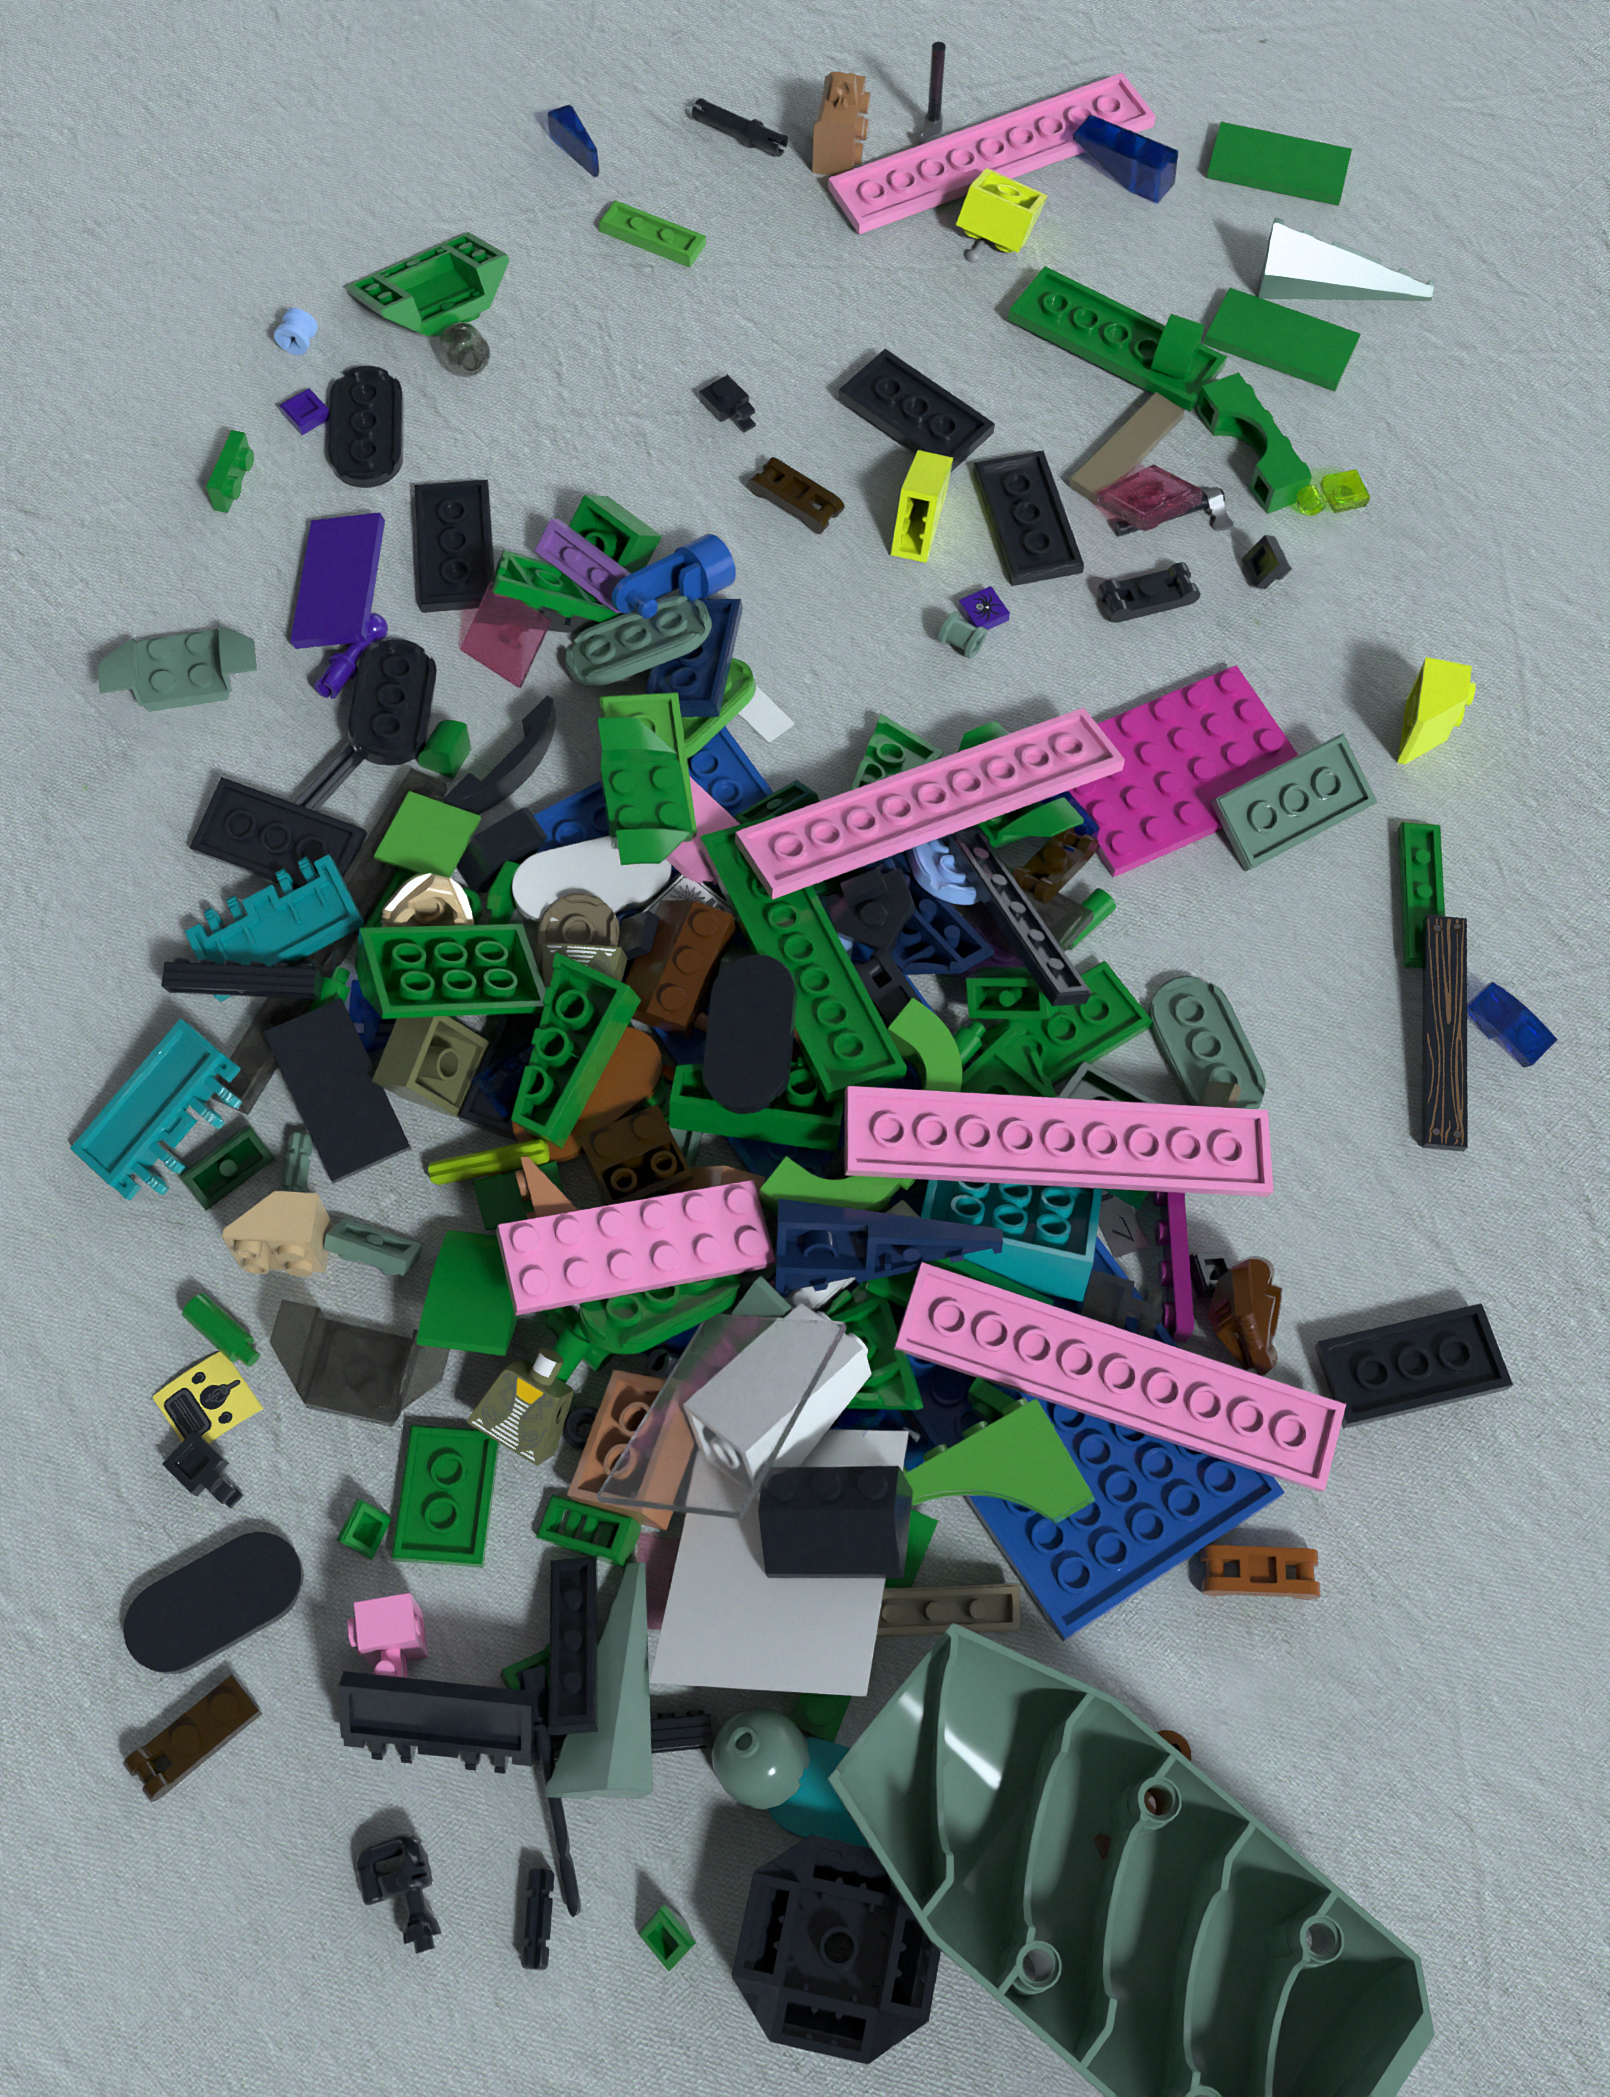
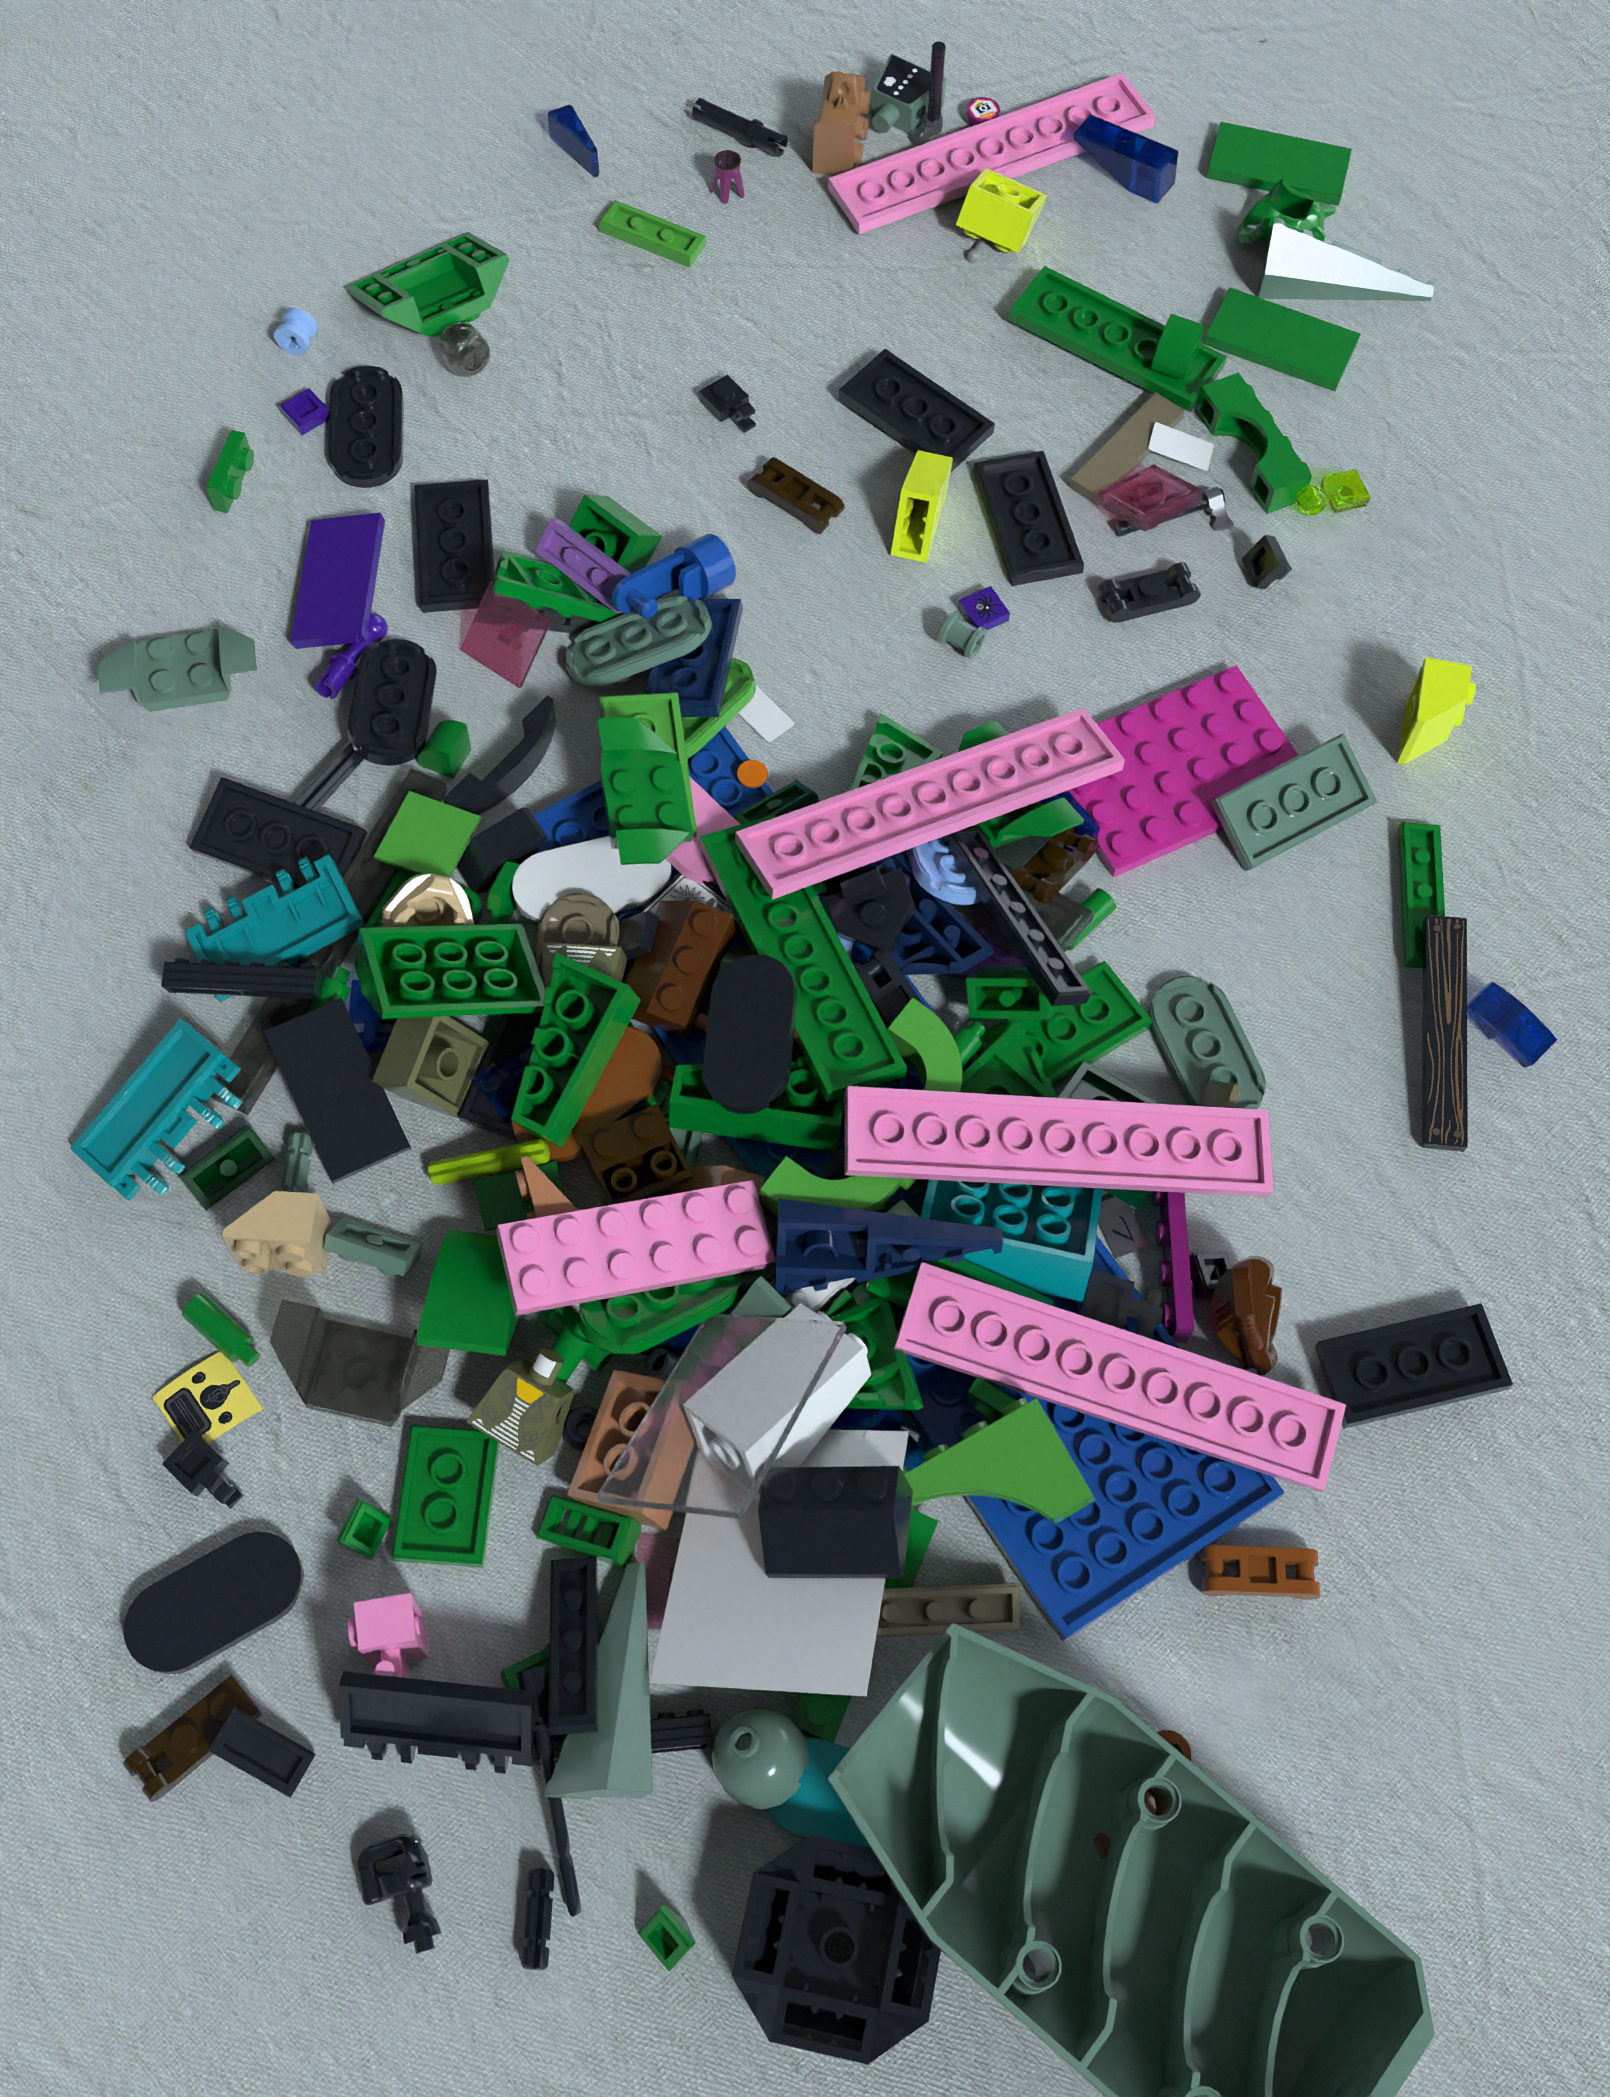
(261, 1752): none -> black tile
(727, 168): none -> flat silver piece
(752, 773): none -> orange piece
(901, 96): none -> torso
(981, 110): none -> tile
(1181, 446): none -> white sticker
(1289, 205): none -> green hair

